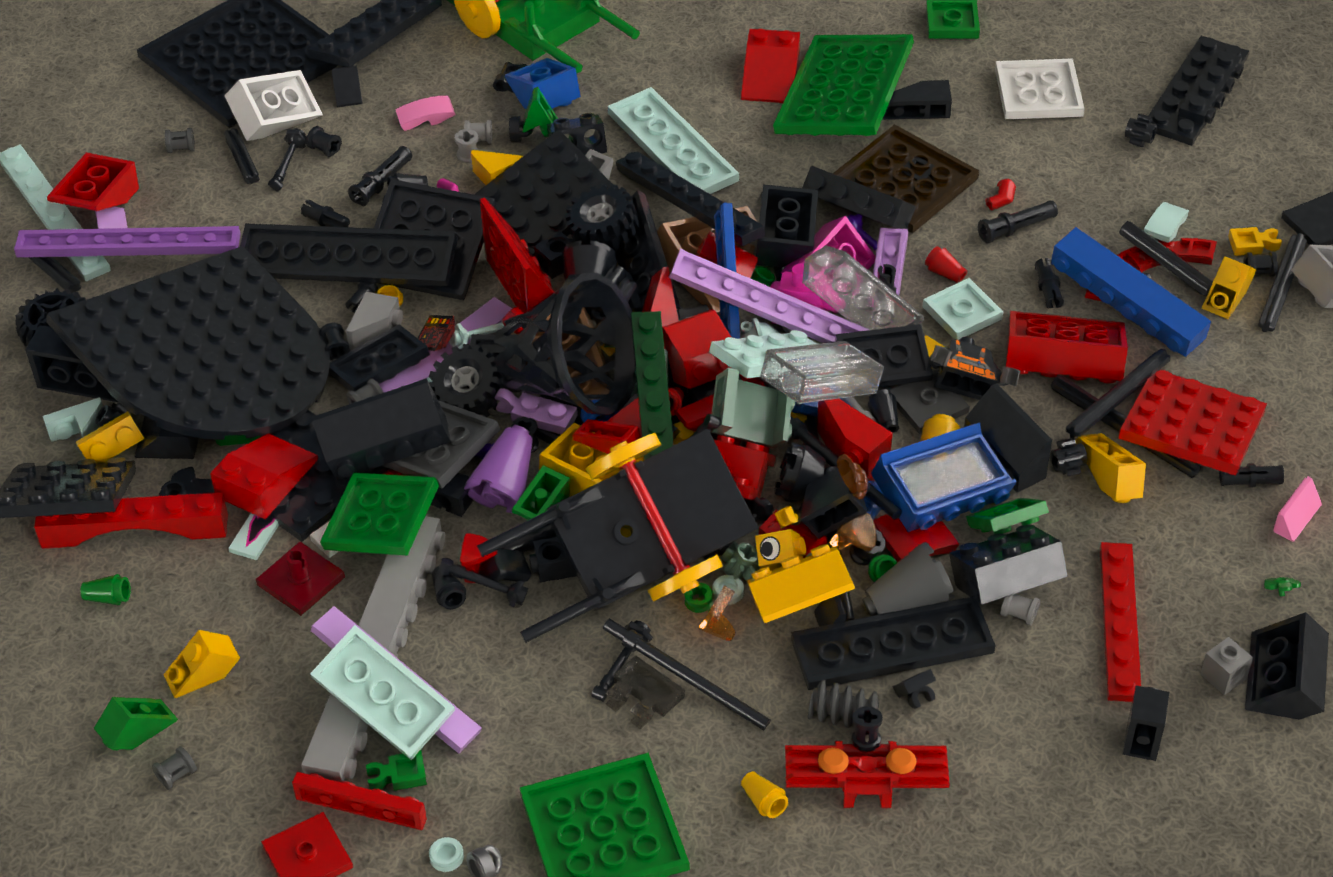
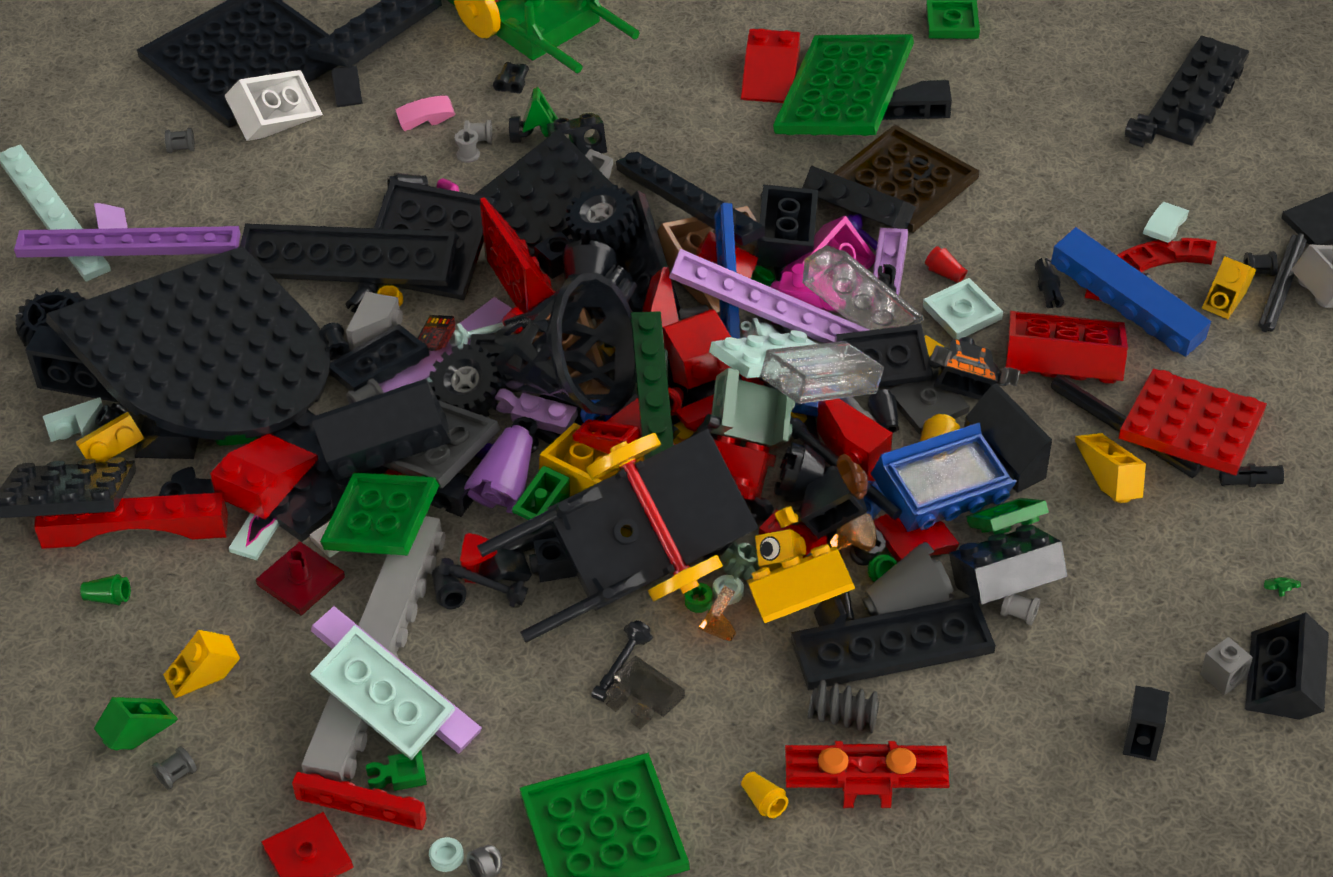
(57, 273): black axle -> none
(97, 183): red slope -> none
(241, 156): black axle -> none
(296, 139): black piece -> none
(323, 141): black bush -> none
(324, 215): black axle -> none
(374, 181): black pin -> none
(491, 164): yellow slope -> none
(555, 80): blue slope -> none
(634, 641): black bar -> none
(672, 141): light aqua plate -> none
(870, 728): black bush -> none
(916, 685): black tile -> none
(1005, 195): red arm -> none
(1007, 223): black pin -> none
(1039, 89): white plate -> none
(1069, 457): black gear -> none
(1117, 394): black axle -> none
(1120, 621): red plate -> none
(1166, 257): black axle -> none
(1253, 241): yellow plate -> none
(1298, 510): bright pink slope -> none

